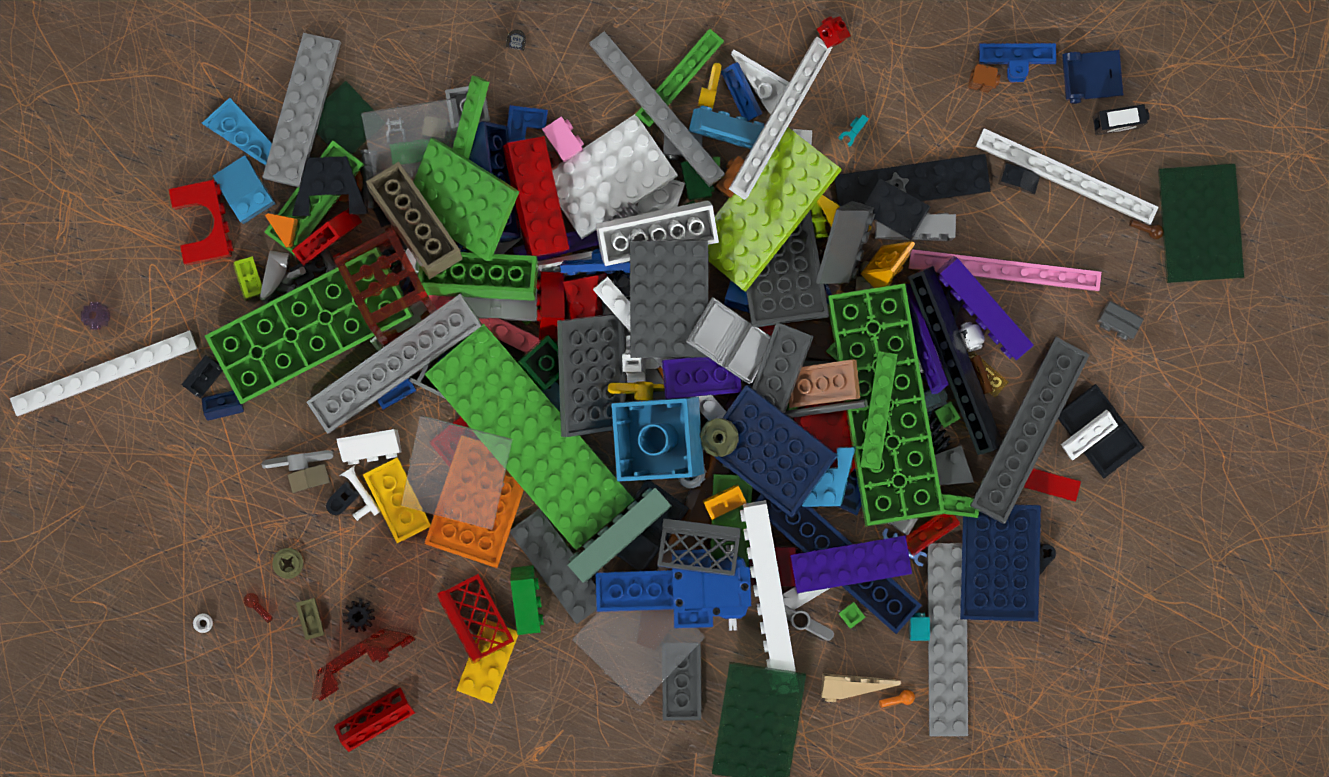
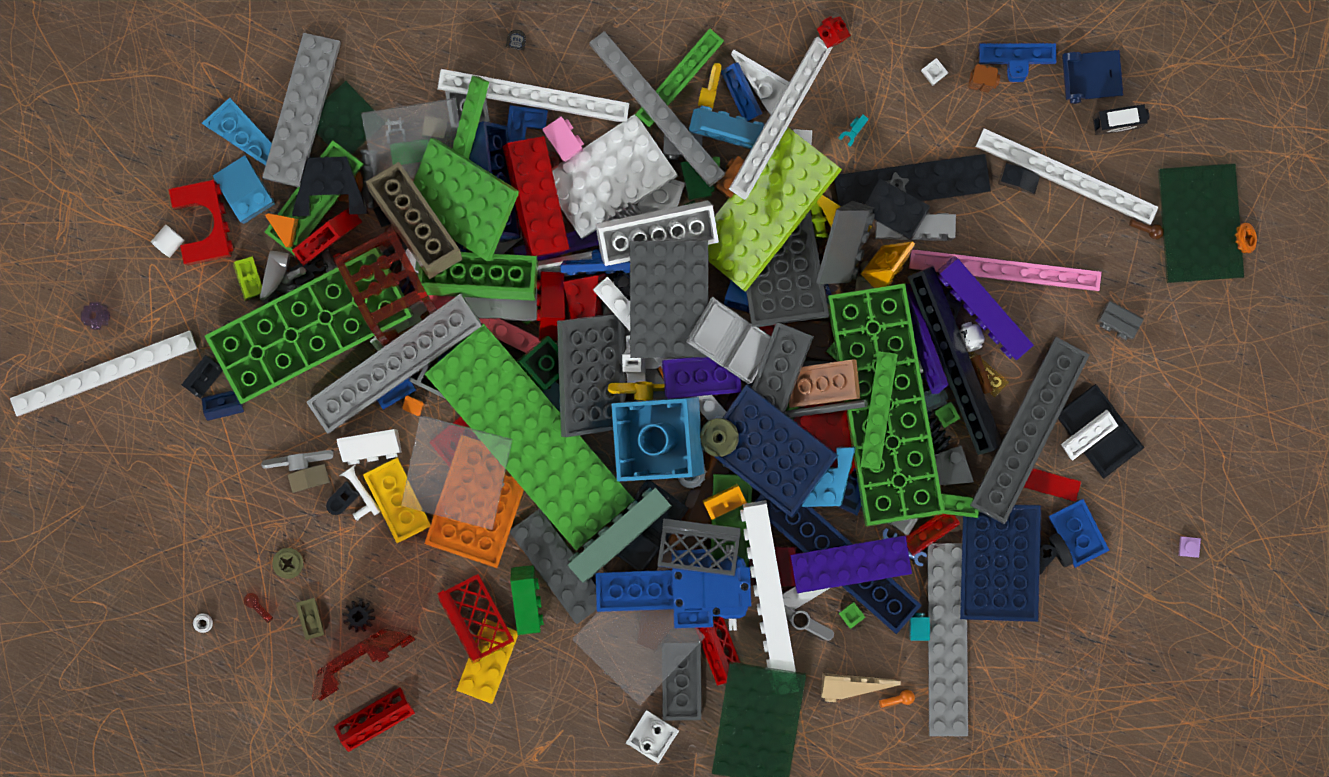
(167, 241): none -> white piece
(413, 405): none -> orange slope
(538, 96): none -> white plate
(652, 736): none -> white plate
(713, 649): none -> red fence
(934, 71): none -> white plate
(1062, 551): none -> black tyre
(1079, 532): none -> blue plate
(1189, 546): none -> lavender plate
(1247, 244): none -> orange gear

